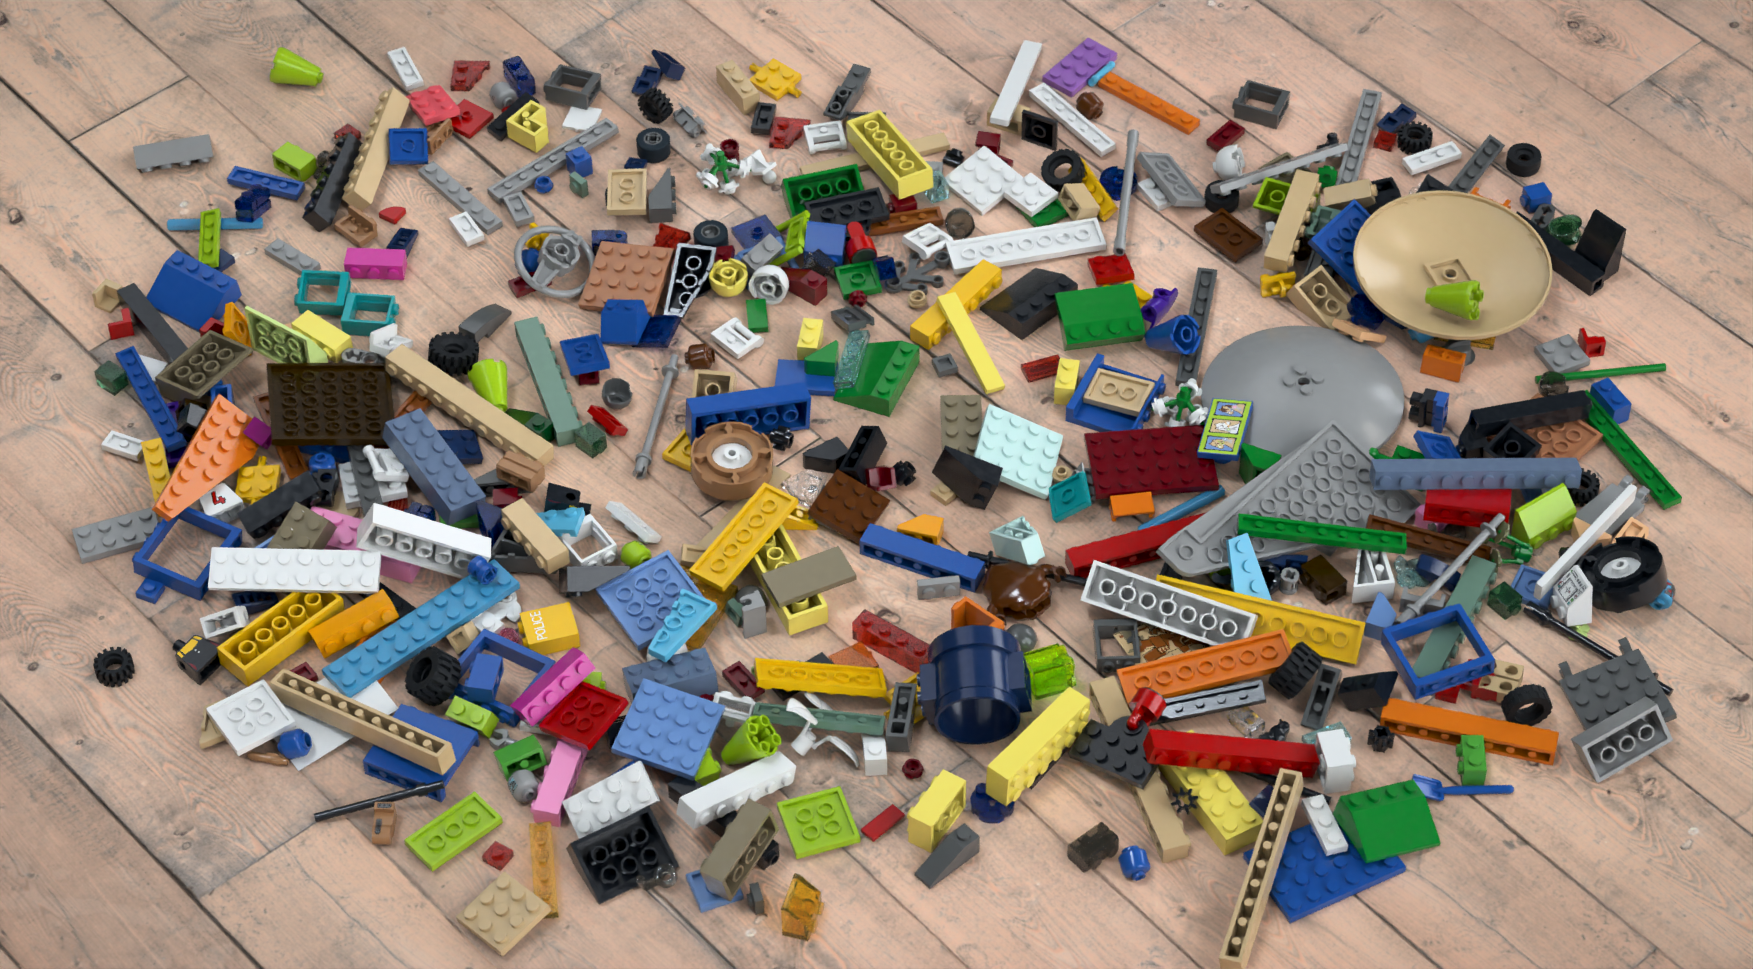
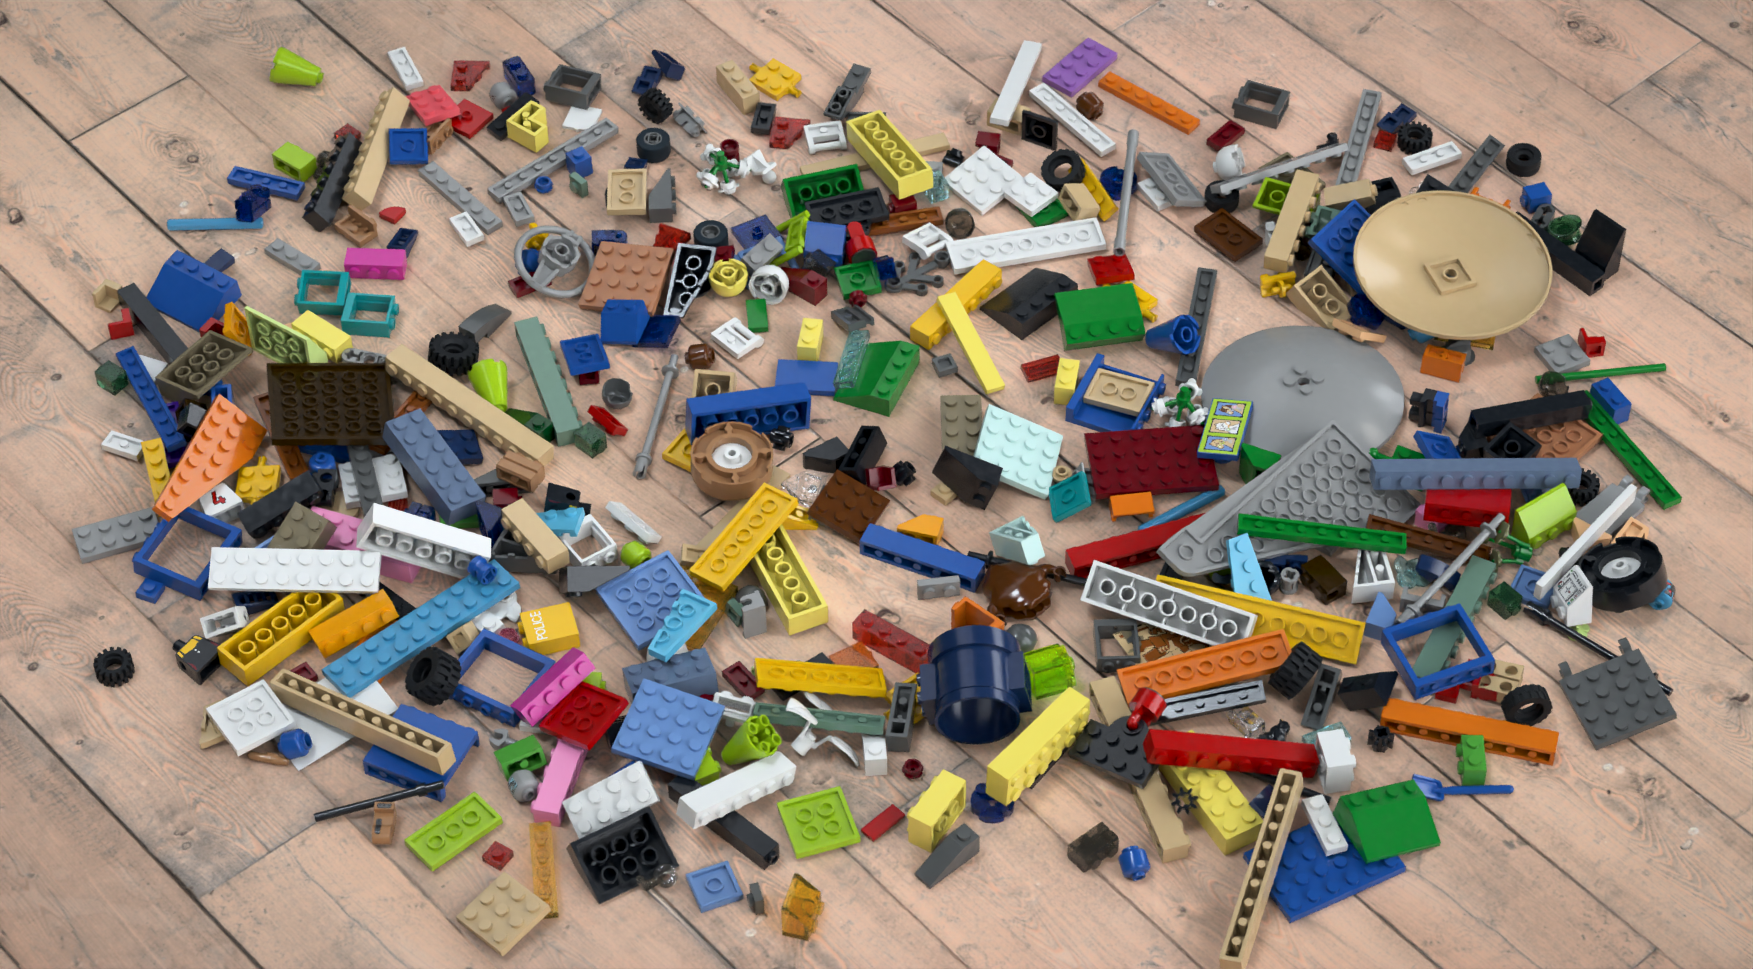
(173, 152): light grey slope -> none
(210, 237): lime tile -> none
(259, 432): magenta panel -> none
(386, 340): white bracket -> none
(391, 468): white plate -> none
(472, 716): lime brick -> none
(484, 678): blue brick -> none
(739, 849): dark tan brick -> none
(808, 576): dark tan tile -> none
(823, 360): green slope -> none
(917, 299): tan plate -> none
(1095, 78): medium azure piece -> none
(1158, 305): dark purple panel -> none
(1327, 176): green bracket -> none
(1457, 298): lime cone -> none
(1622, 739): light grey slope -> none

